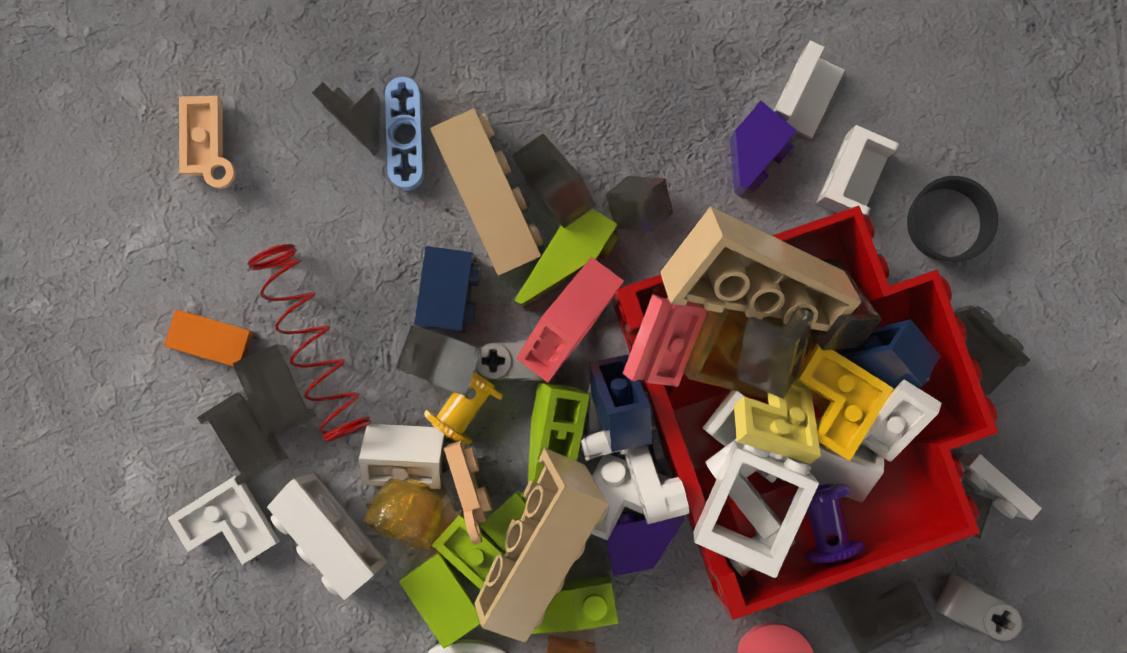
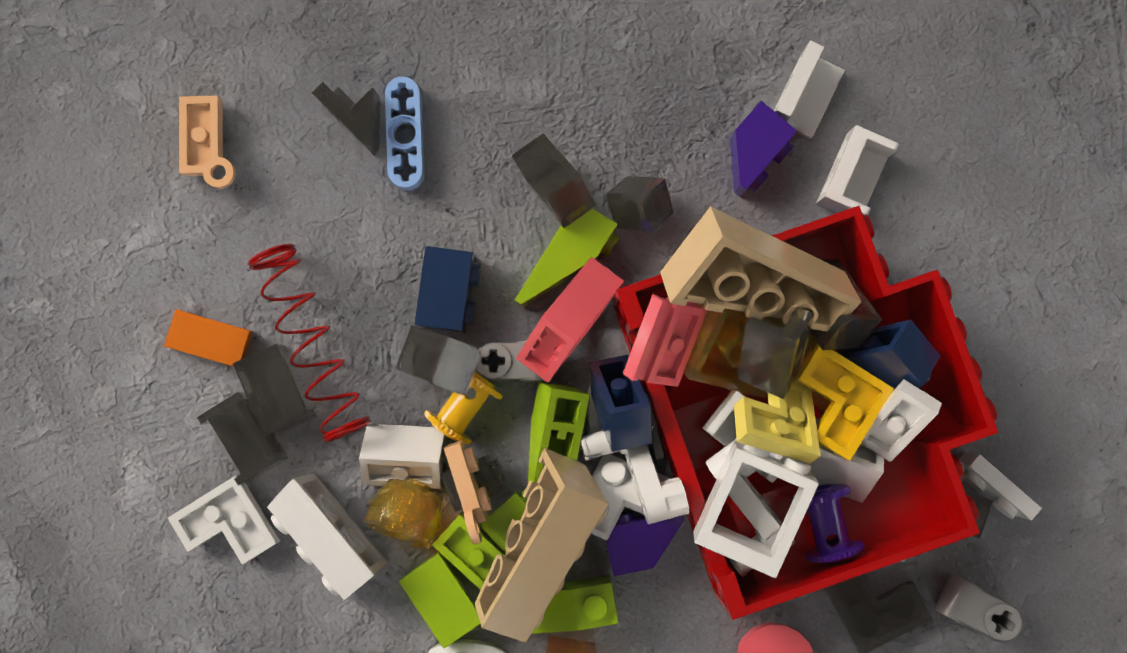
(486, 192): tan wedge -> none
(984, 204): black tyre -> none
(994, 351): clear smoke bracket -> none

